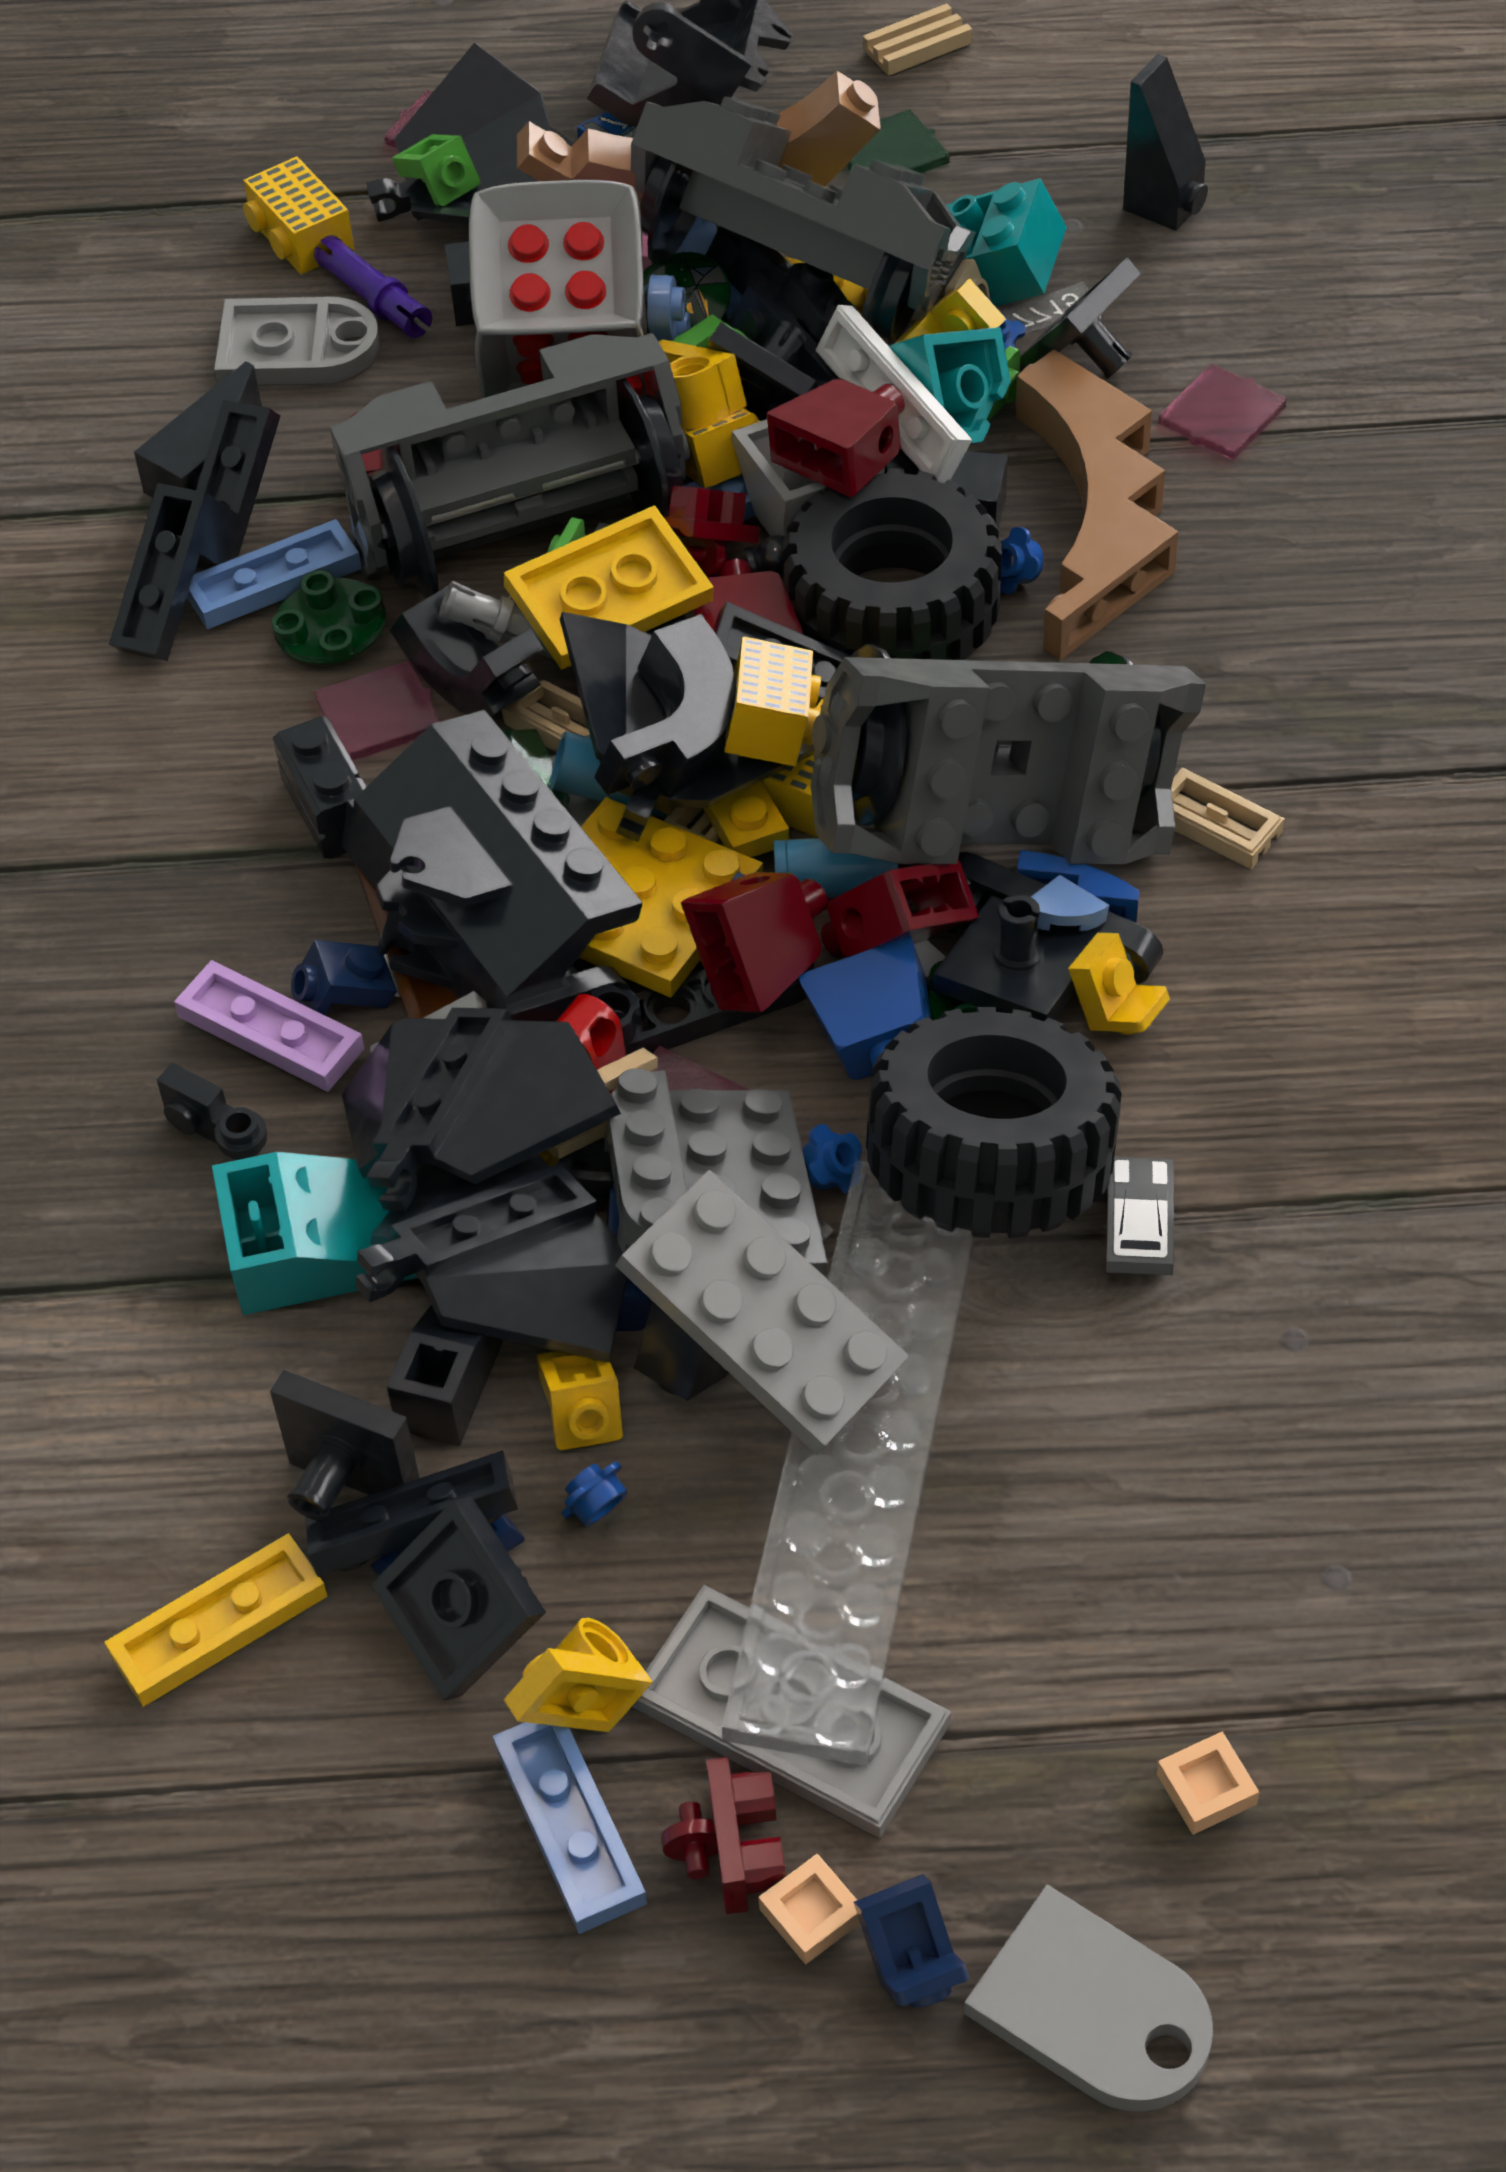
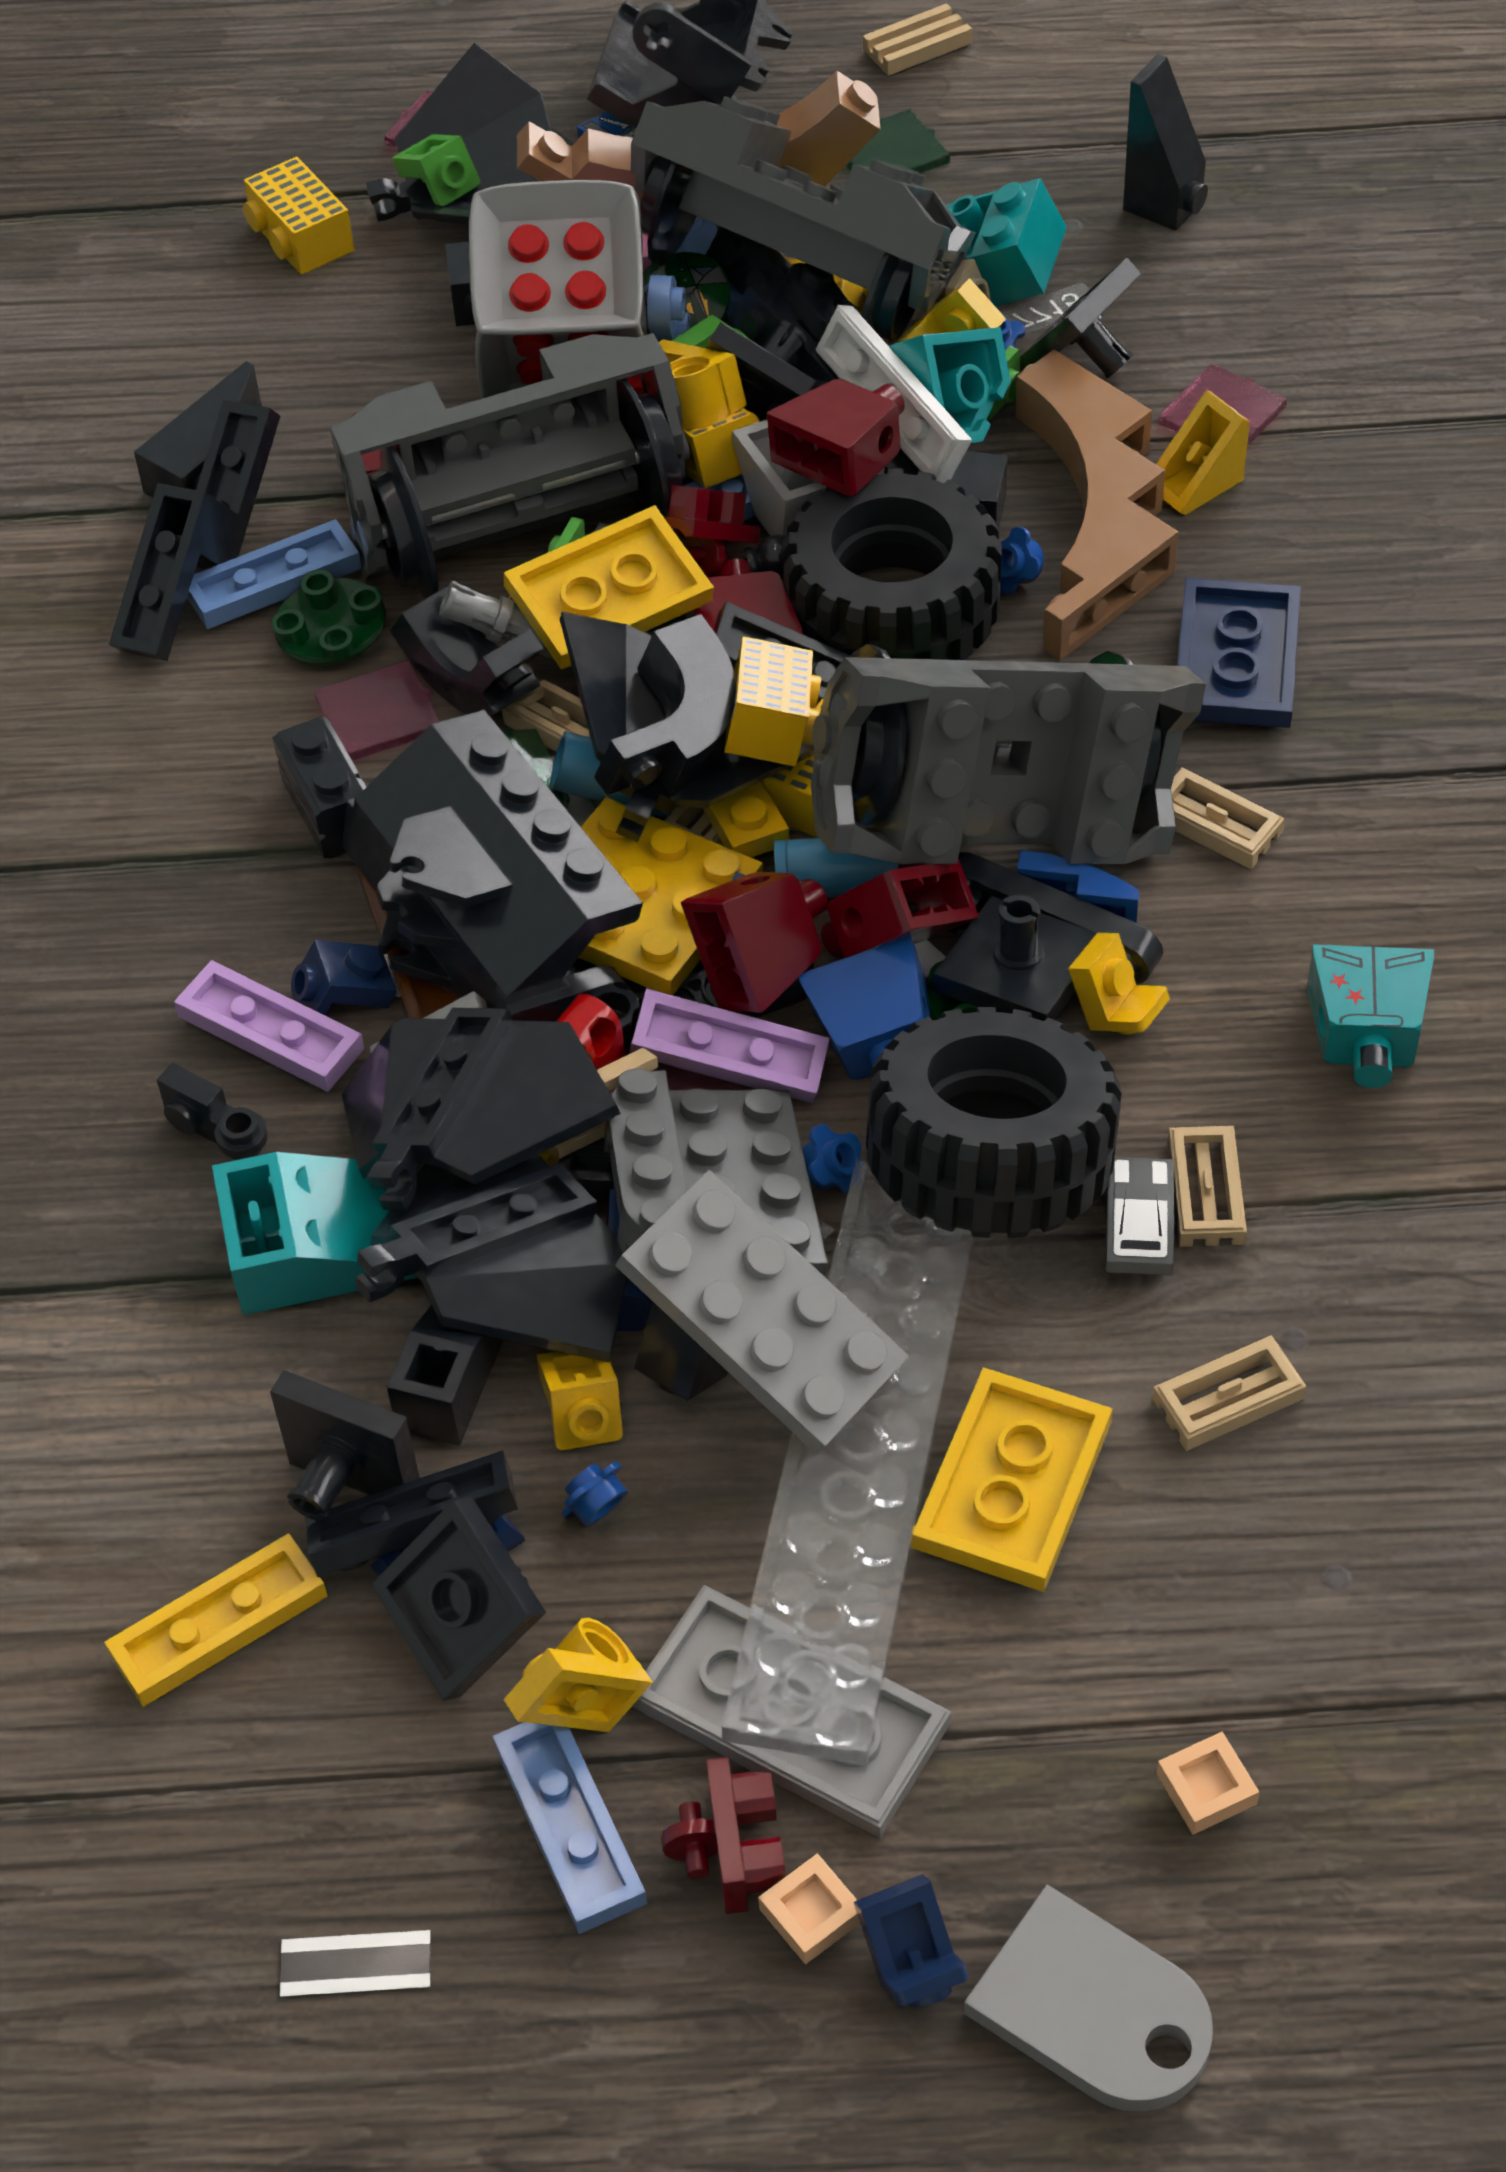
(296, 339): light grey tile -> none
(355, 1963): none -> sticker
(384, 295): dark purple pin -> none
(730, 1045): none -> lavender plate
(1012, 1479): none -> yellow plate
(1069, 905): medium blue tile -> none
(1205, 455): none -> yellow slope
(1210, 1227): none -> tan tile
(1234, 1402): none -> tan tile
(1242, 648): none -> dark blue plate
(1369, 1006): none -> teal torso

